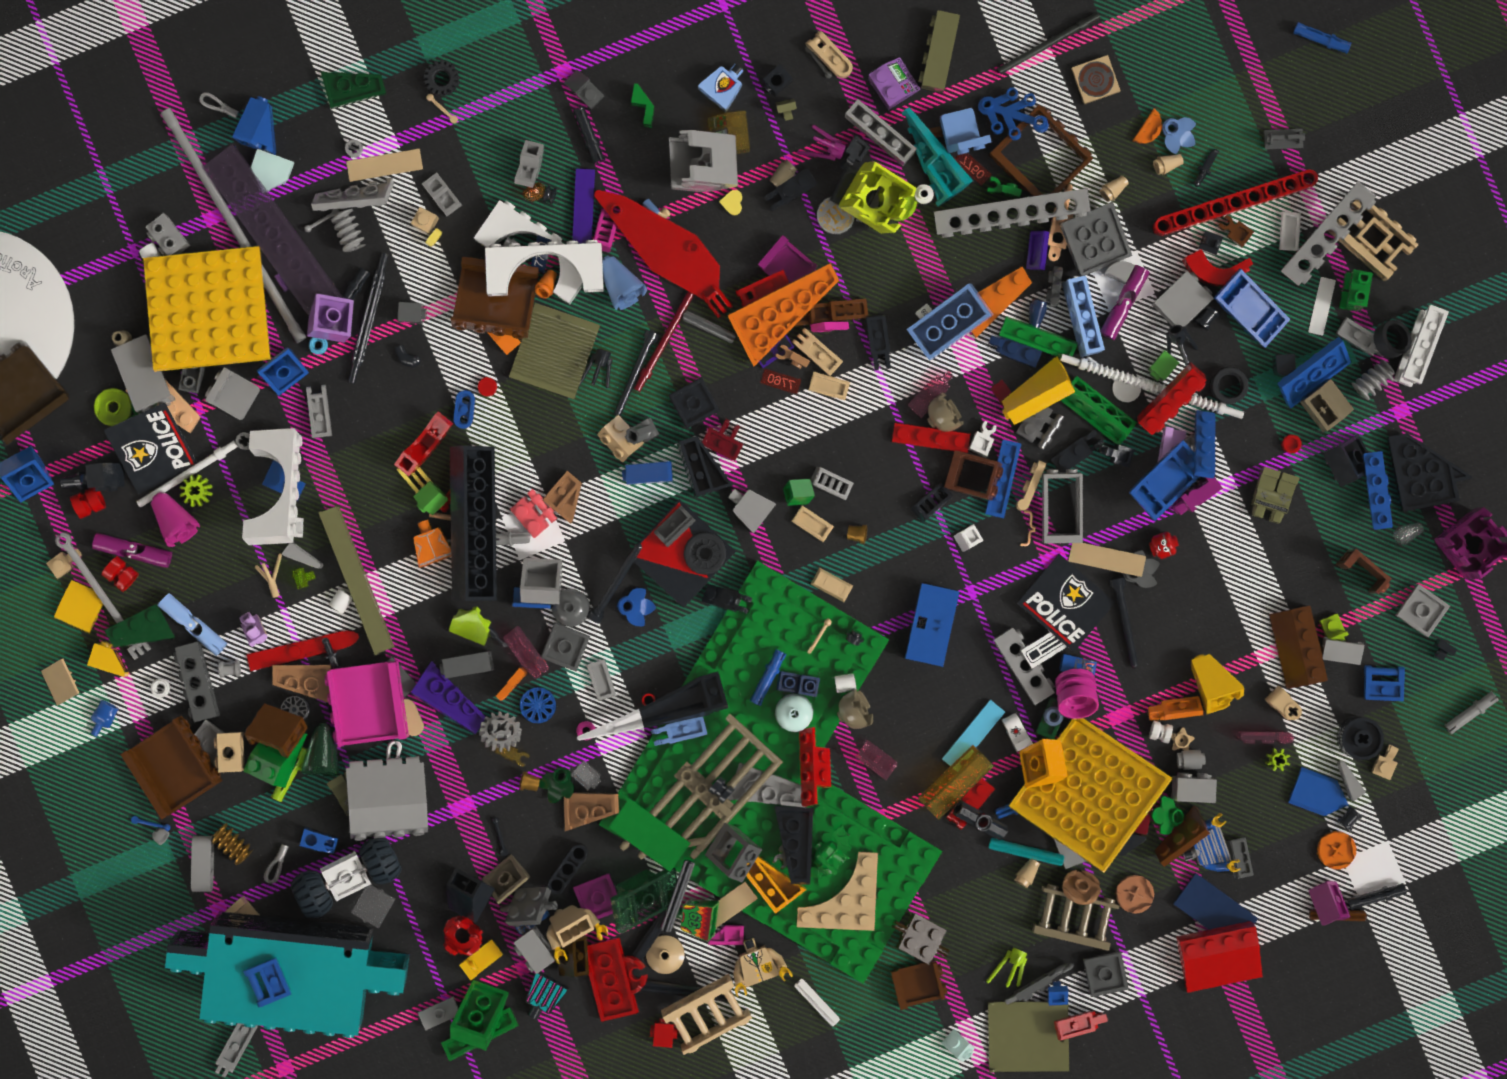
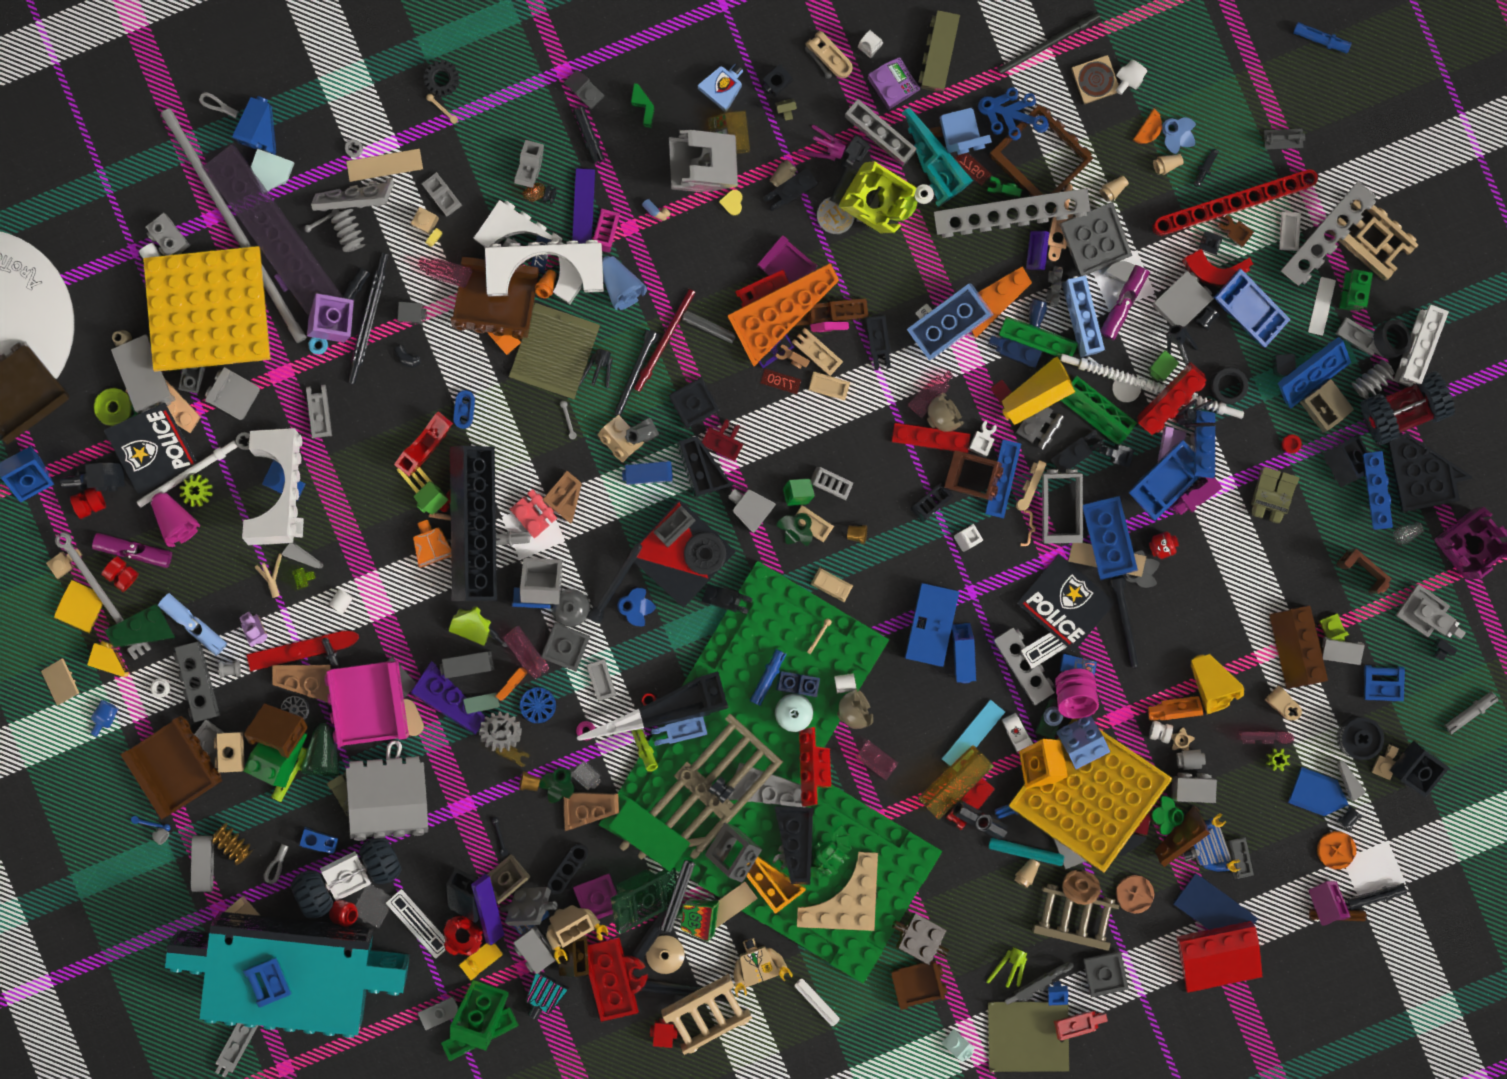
(283, 371): blue slope -> none
(343, 913): none -> red head
(351, 88): dark green wing -> none
(356, 580): olive tile -> none
(417, 923): none -> white sticker
(446, 271): none -> clear pink hinge
(481, 703): none -> sand green sticker
(487, 387): red tile -> none
(487, 909): none -> dark purple tile
(572, 435): none -> light grey hinge
(645, 751): none -> lime pin
(667, 248): red wing -> none
(728, 936): dark pink tile -> none
(795, 530): none -> dark green plate
(854, 637): black plate -> none
(870, 44): none -> white leg
(964, 652): none -> blue slope
(1083, 741): none -> medium blue bracket
(1110, 538): none -> blue plate
(1131, 75): none -> white piece
(1186, 415): none -> black plant
(1407, 408): none -> black plate
(1419, 769): none -> black slope
(1438, 619): none -> light grey hinge

